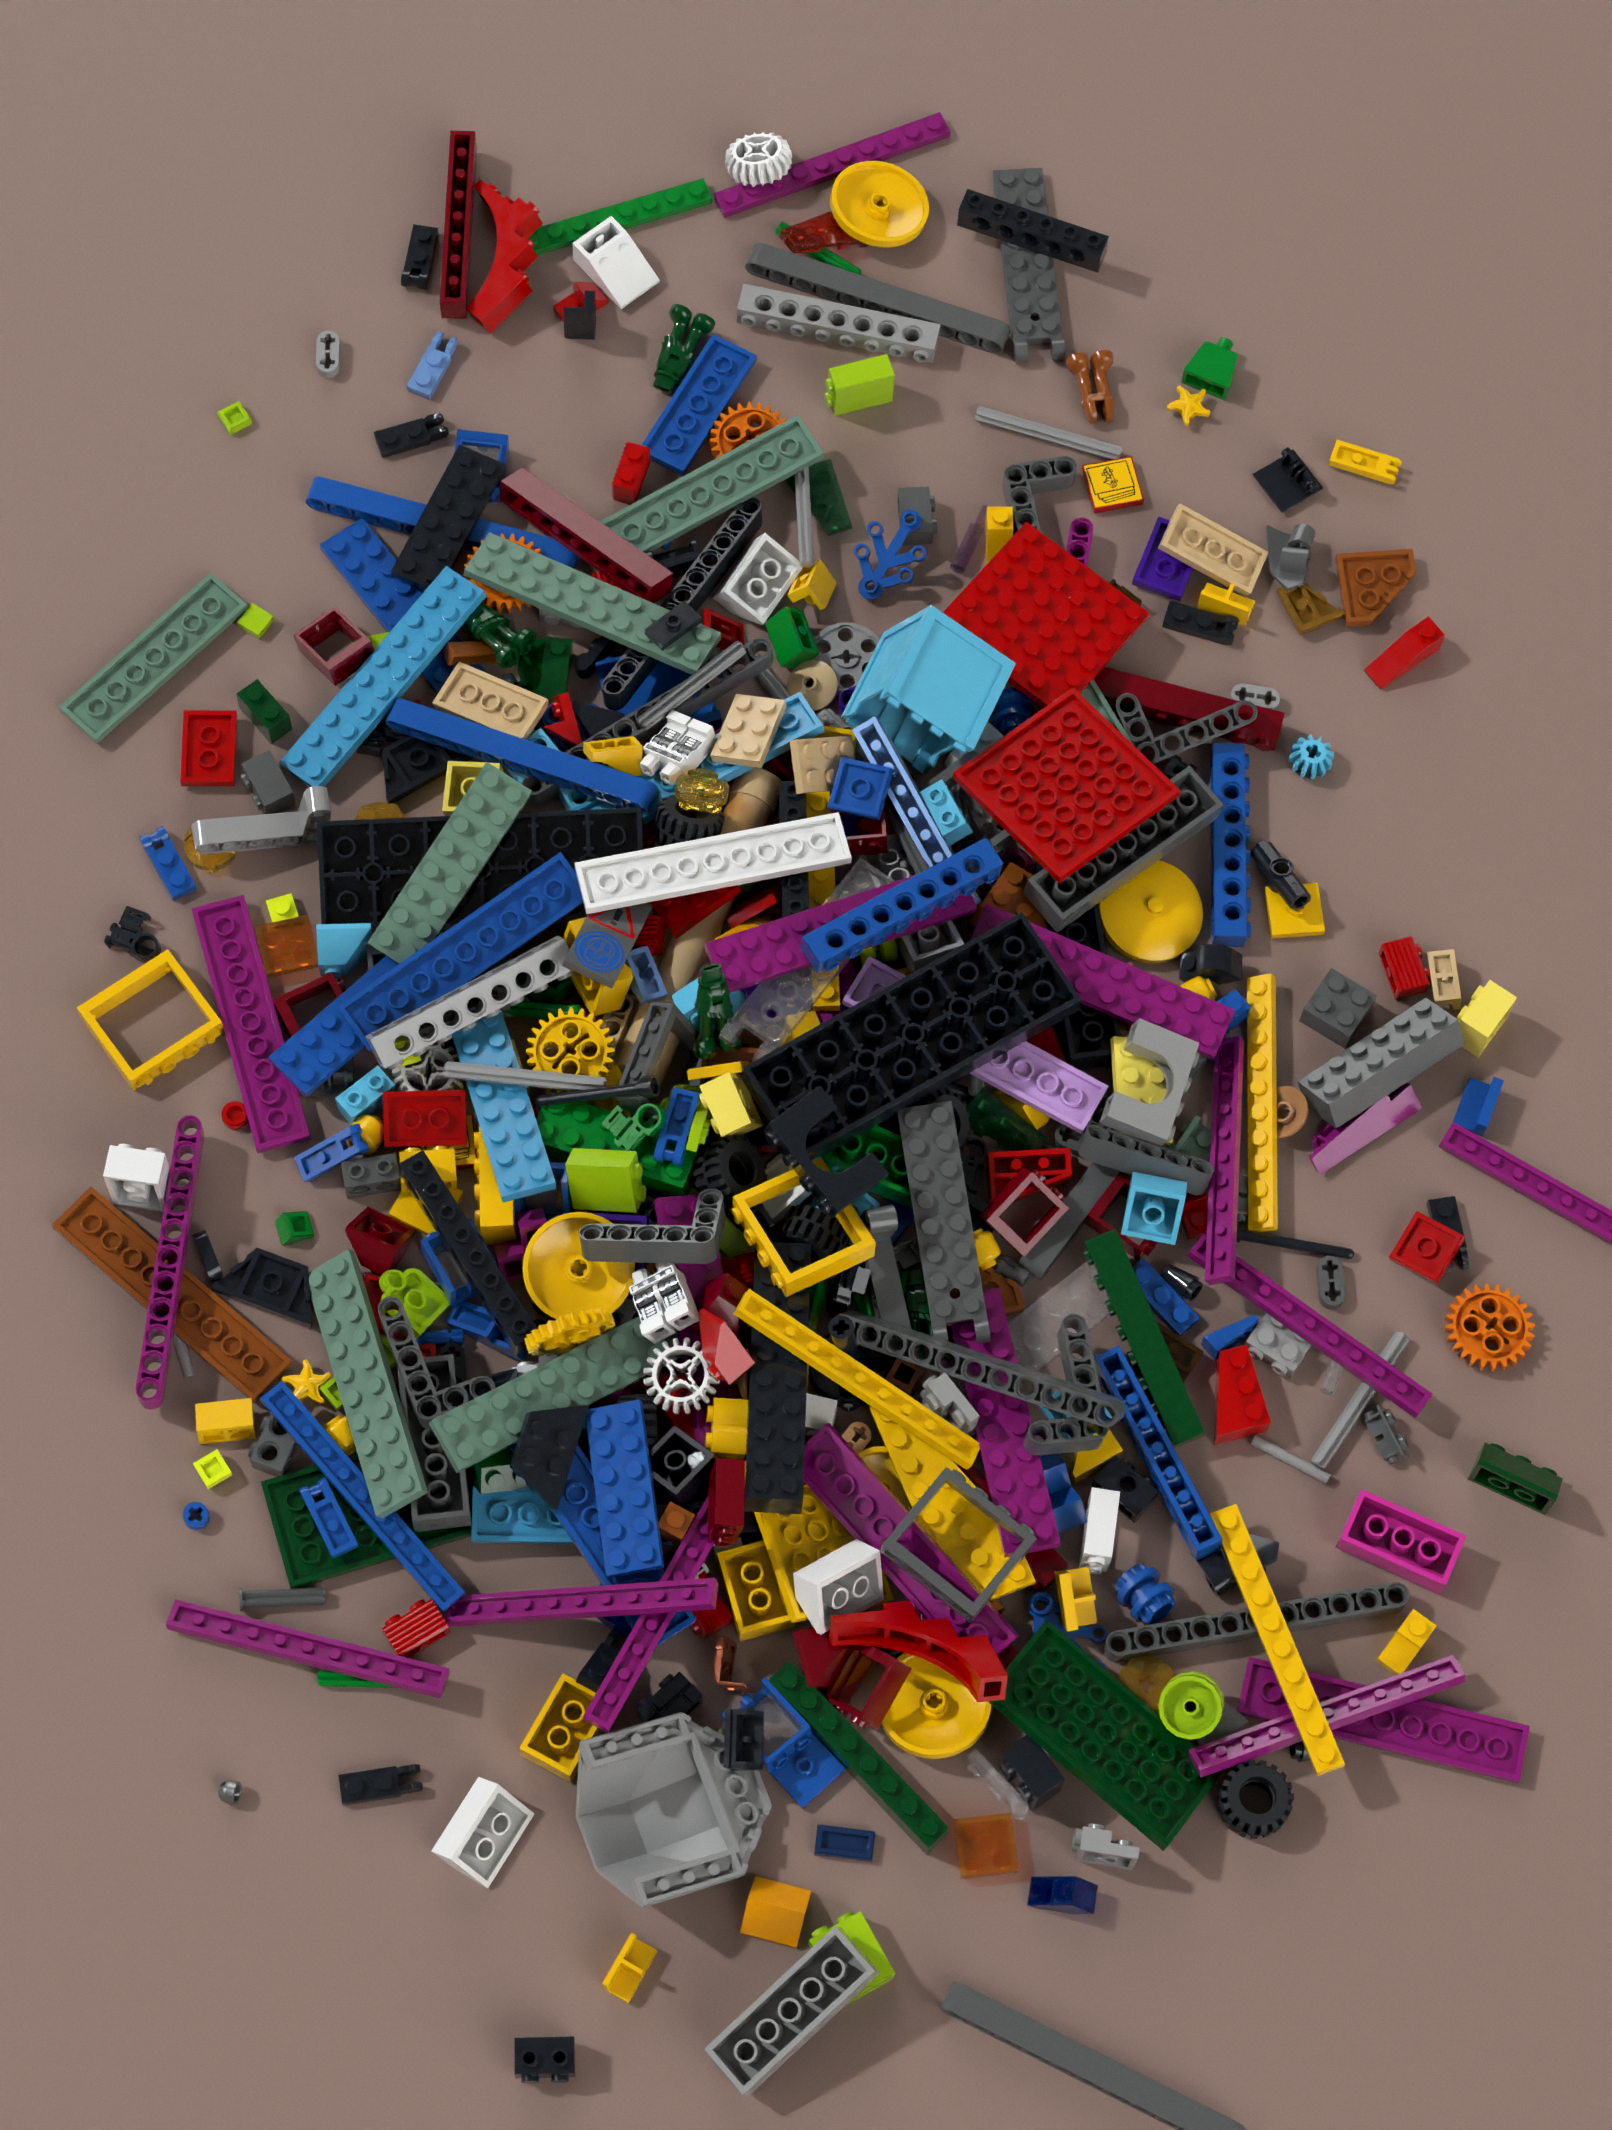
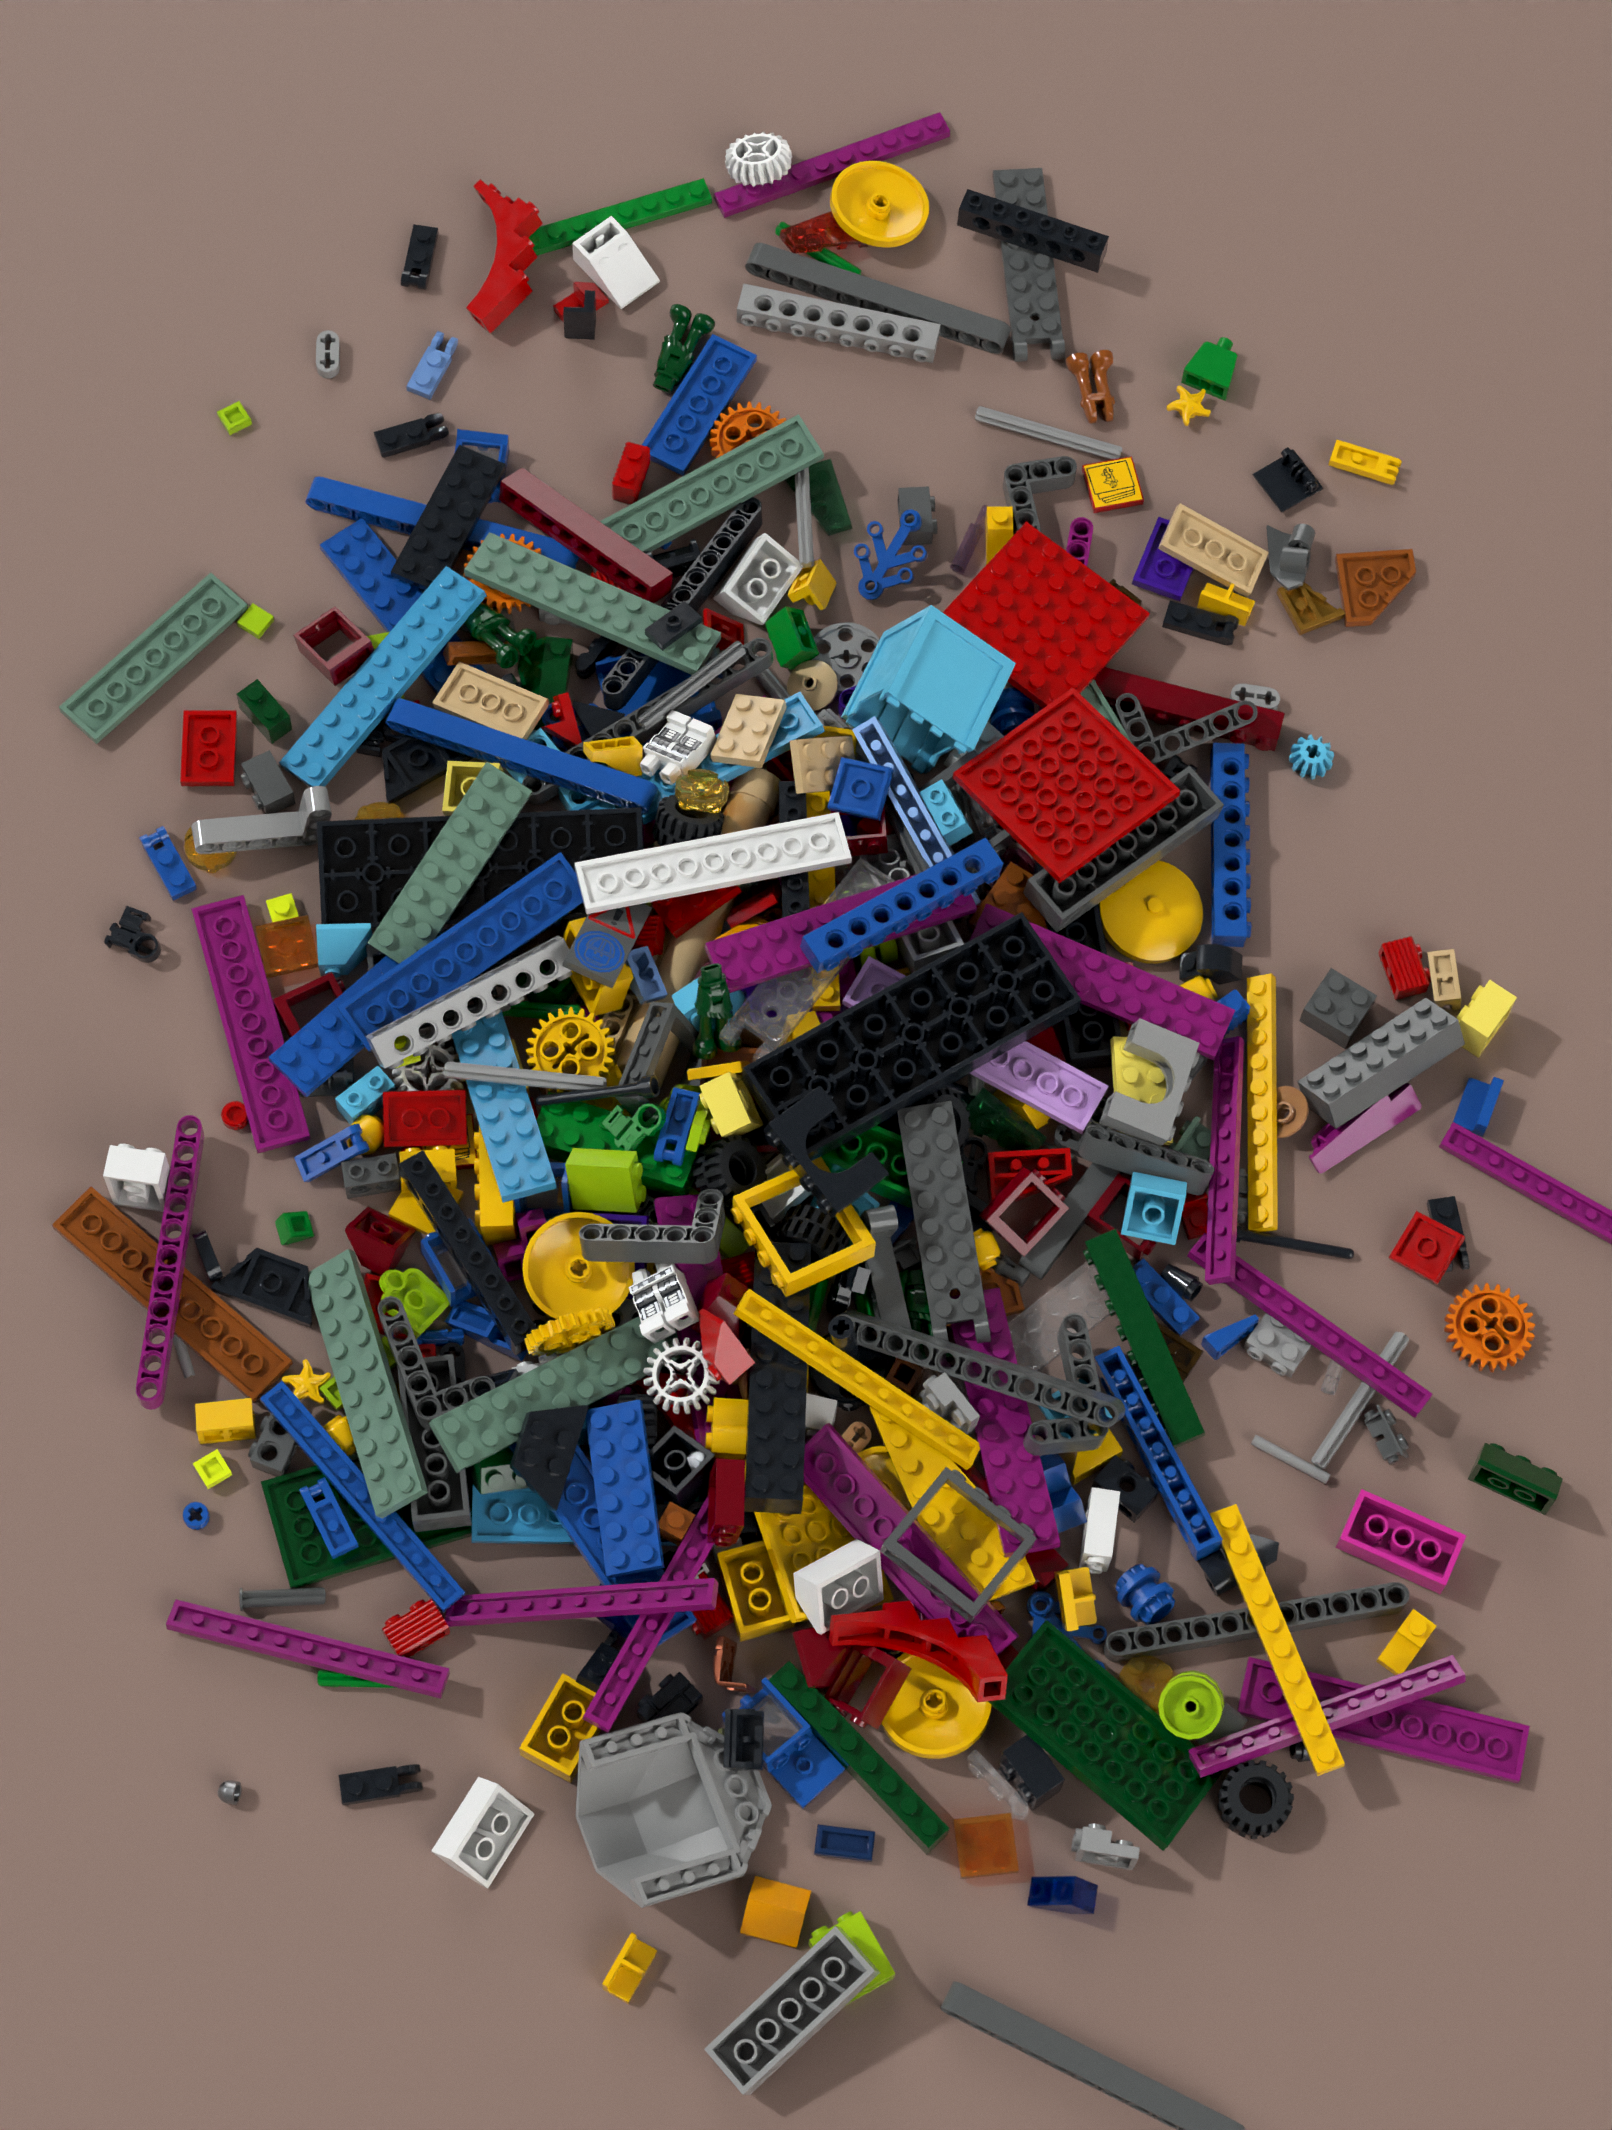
(128, 987): yellow window -> none
(458, 224): dark red brick -> none
(545, 2052): black brick -> none
(859, 385): lime brick -> none
(1239, 1399): red wedge -> none
(1280, 875): black piece -> none
(1291, 923): yellow plate -> none
(1324, 1282): dark grey beam -> none
(1406, 653): red slope -> none

